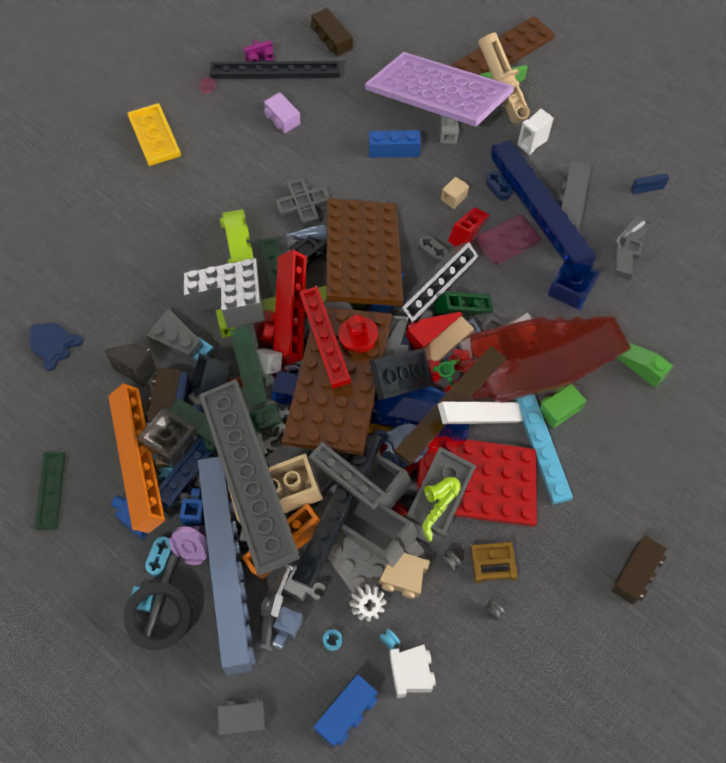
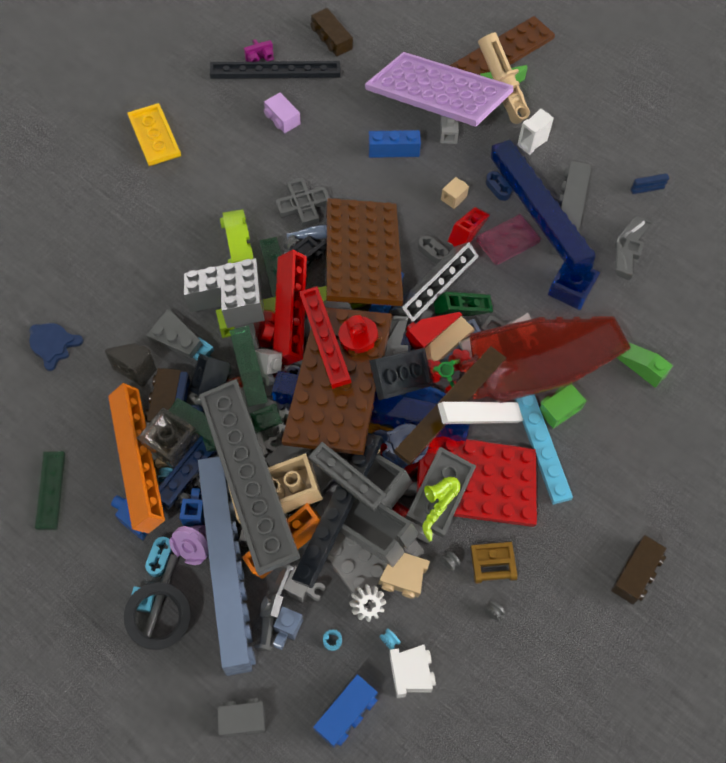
(207, 85): clear pink plate -> none

